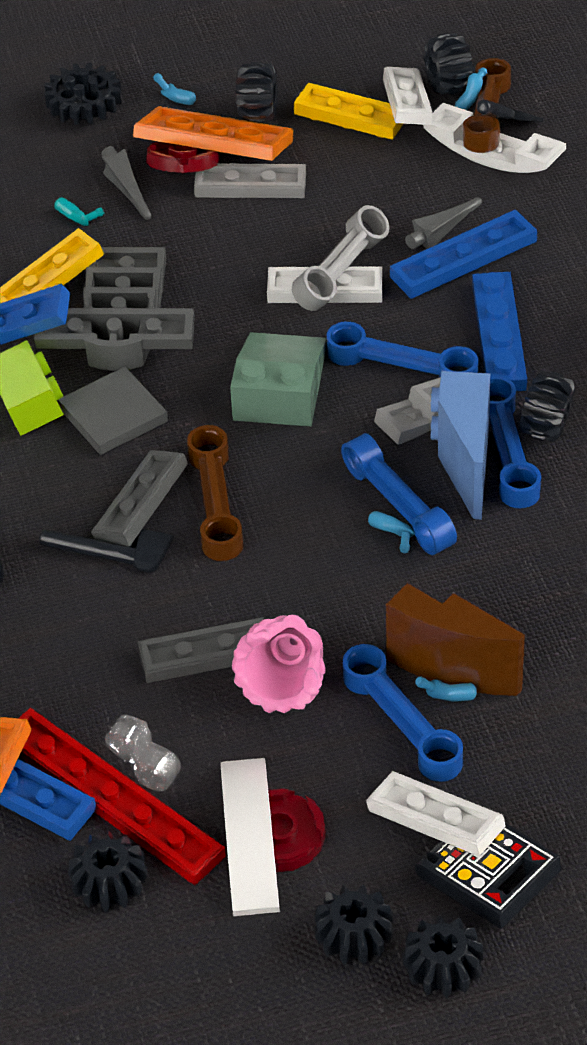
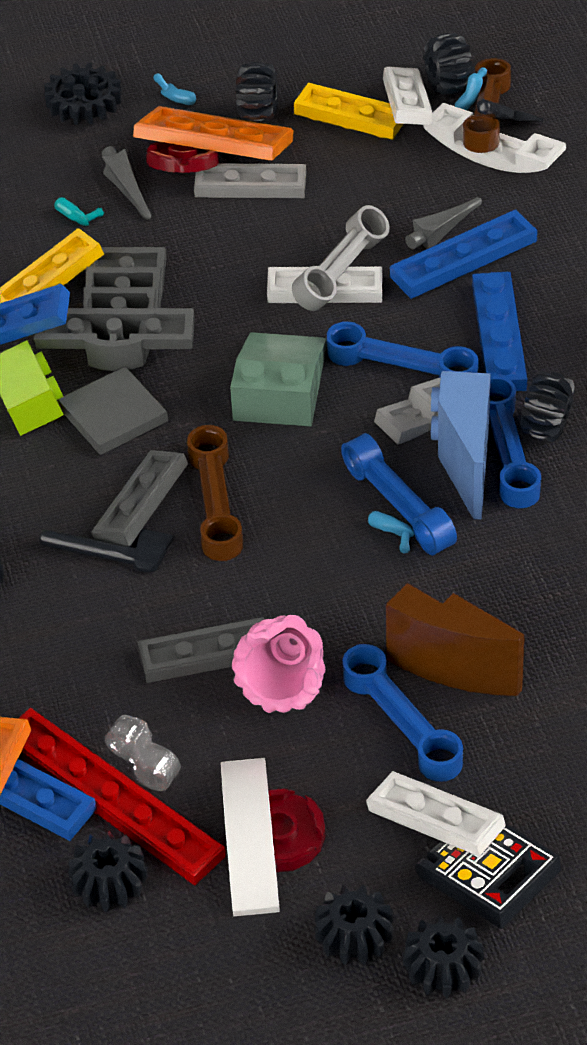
(448, 692): dark azure piece -> none

